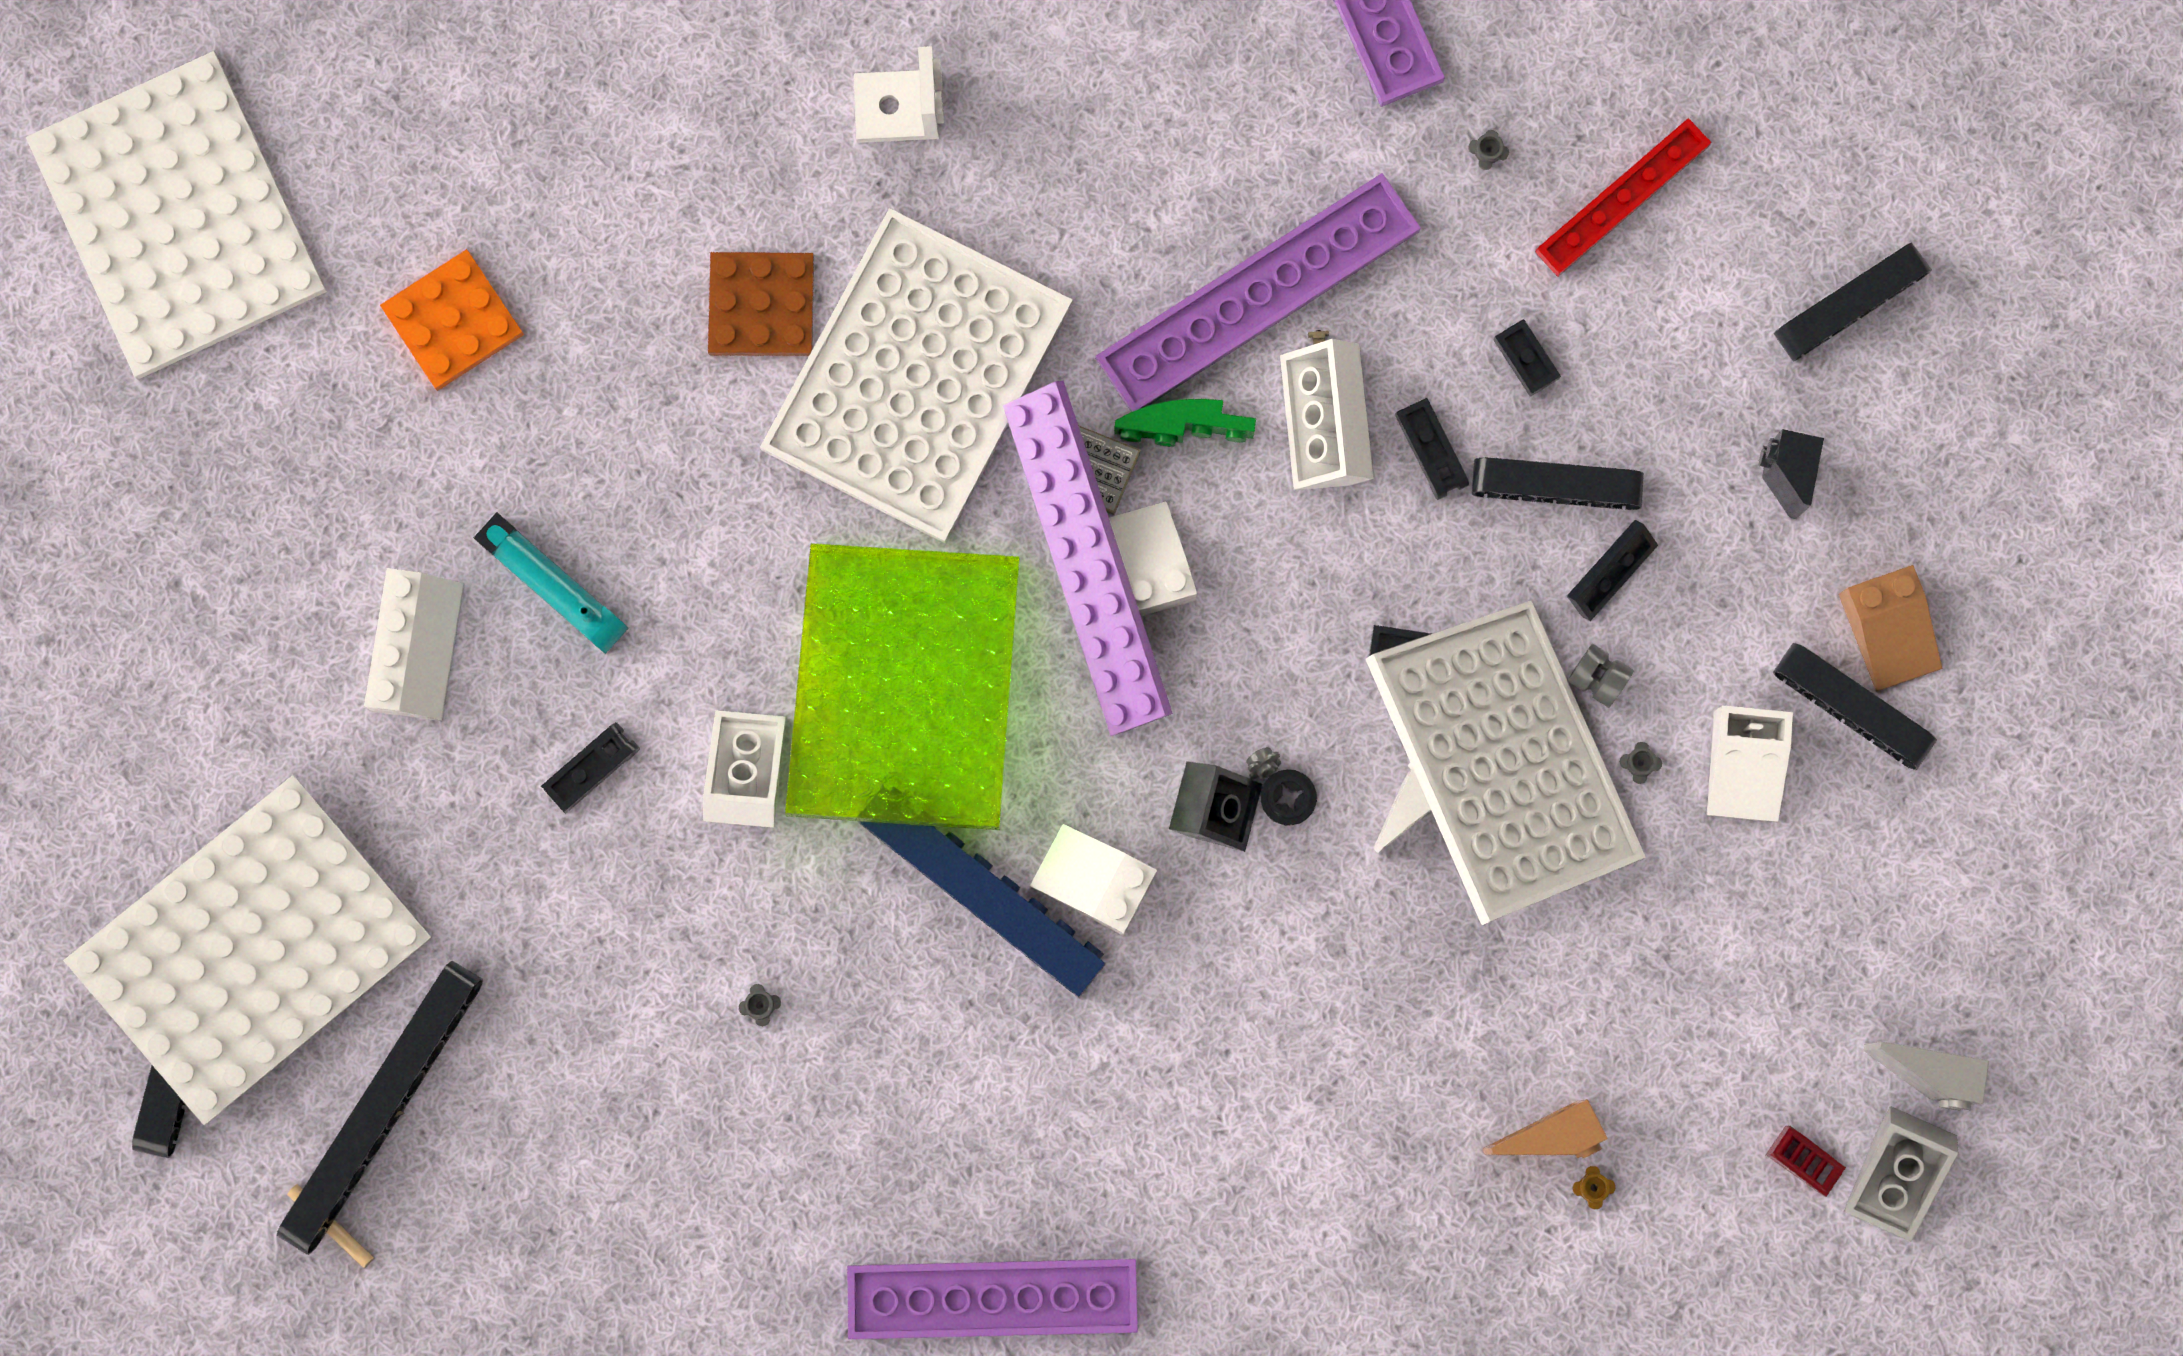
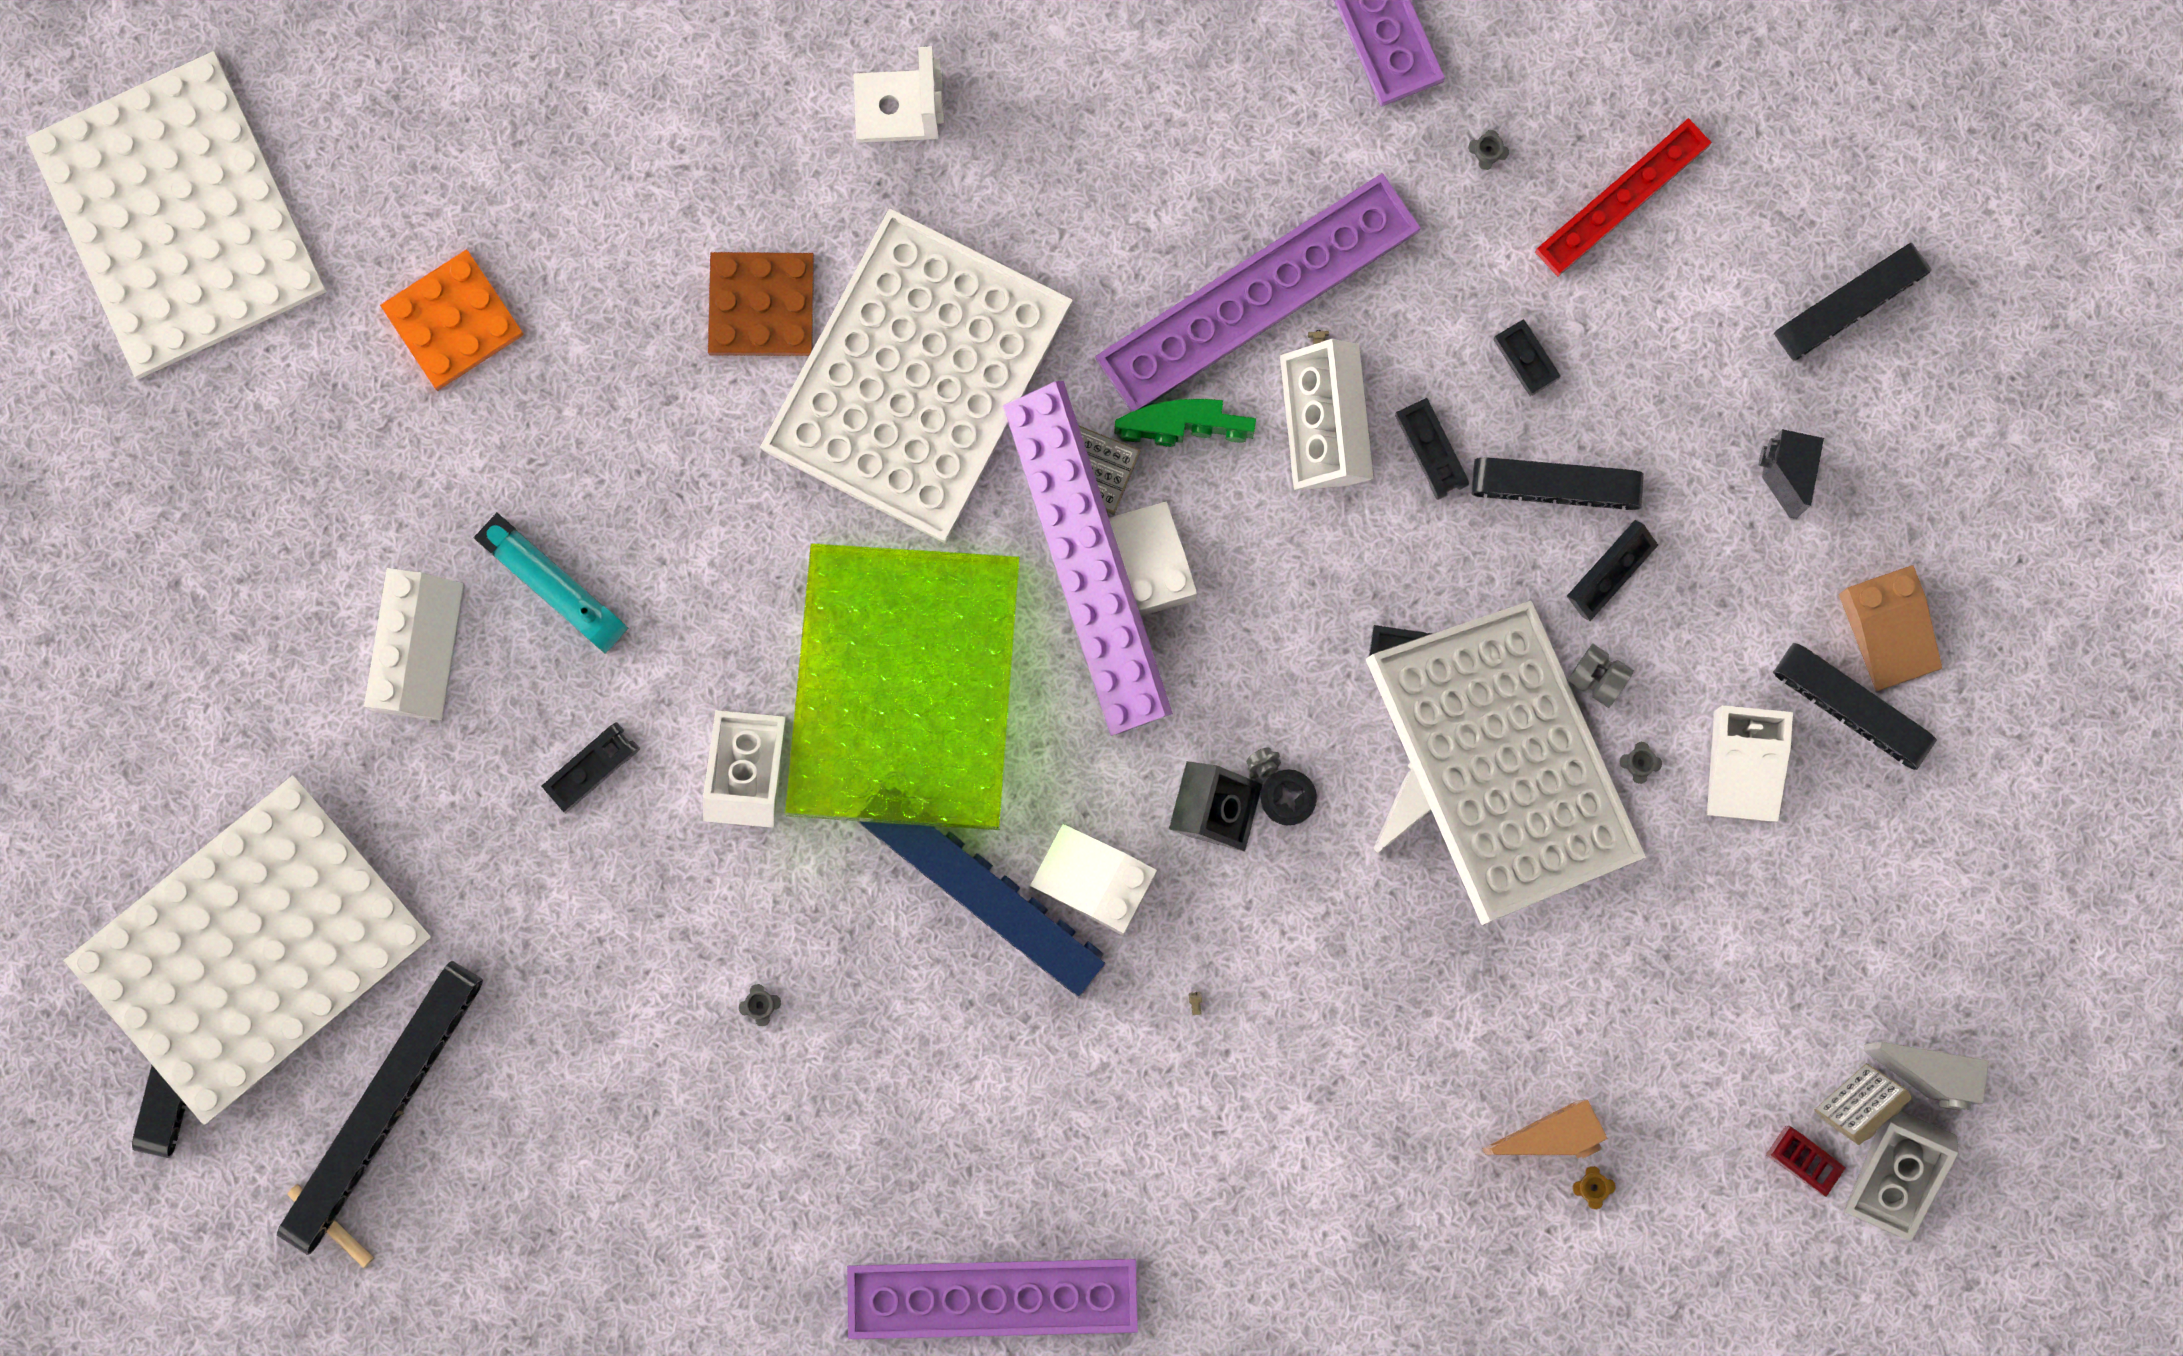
(1195, 999): none -> dark tan piece
(1863, 1104): none -> tile

